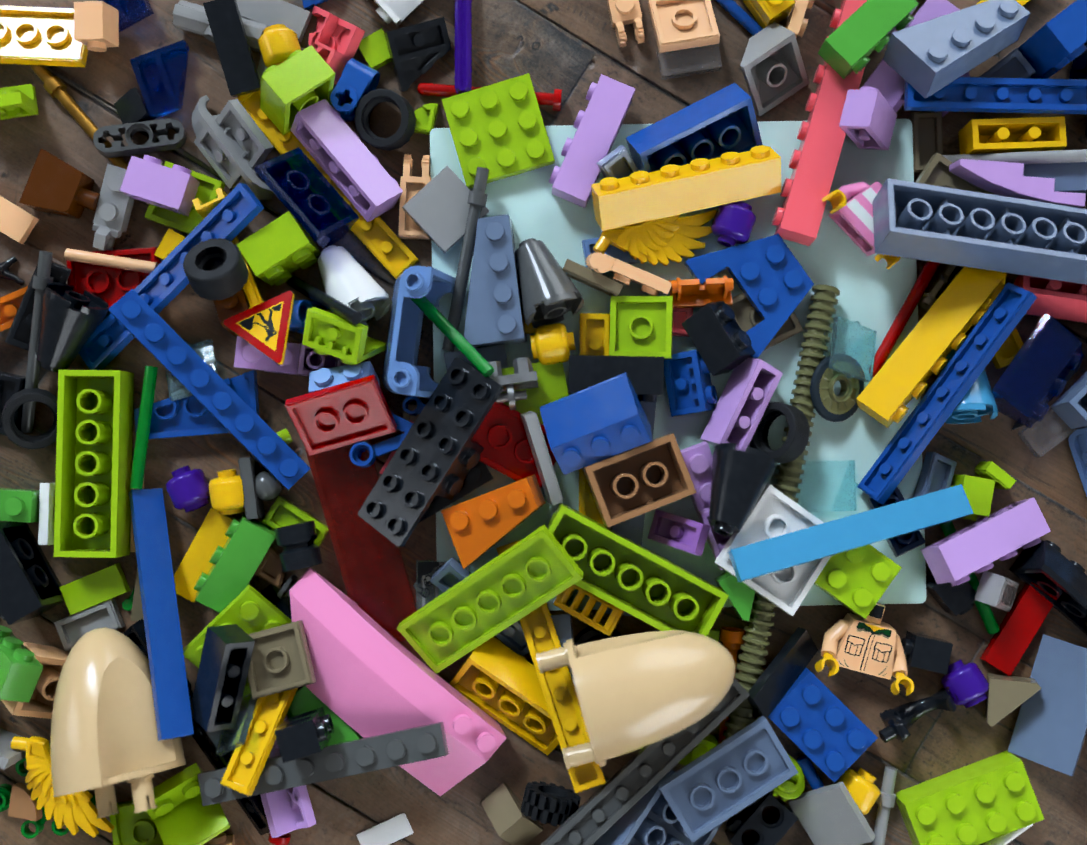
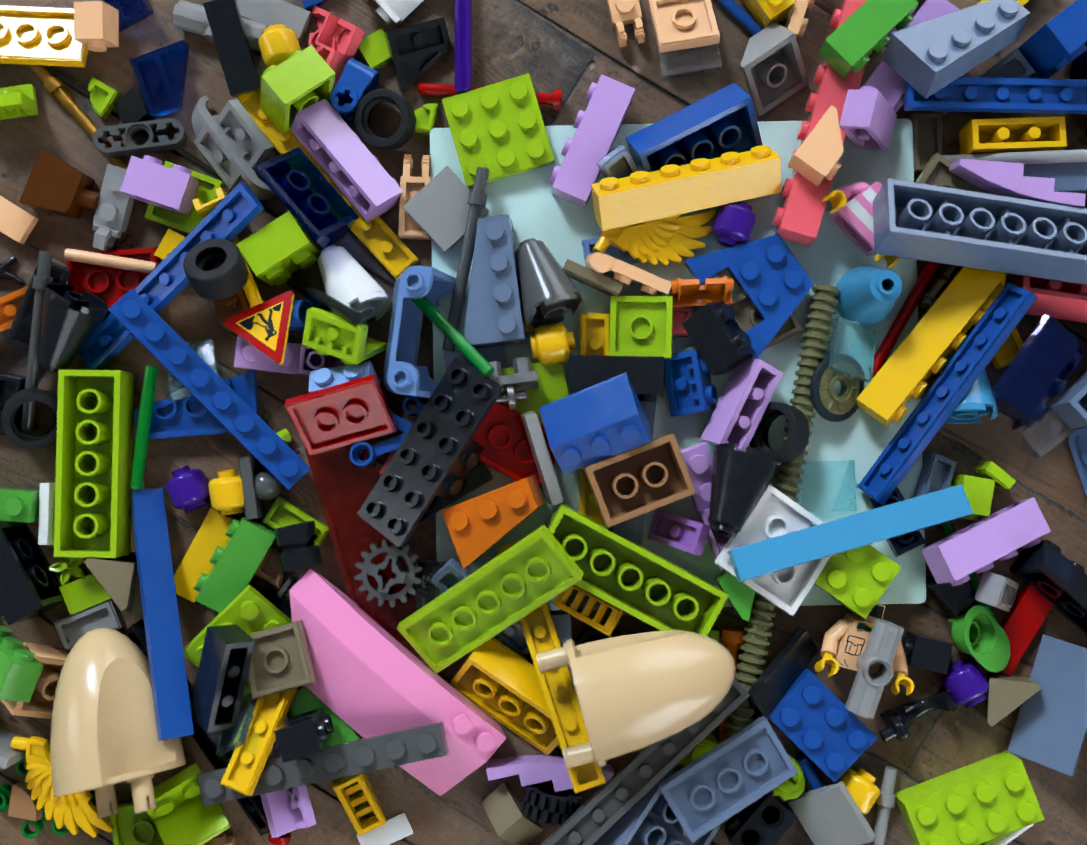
(68, 567): none -> lime plant
(102, 97): none -> lime tile
(116, 578): none -> dark tan slope
(350, 784): none -> yellow slope
(402, 575): none -> dark grey gear
(537, 769): none -> lavender slope
(820, 150): none -> light nougat slope
(868, 294): none -> dark azure cone
(869, 687): none -> light grey piece
(981, 637): none -> bright green piece

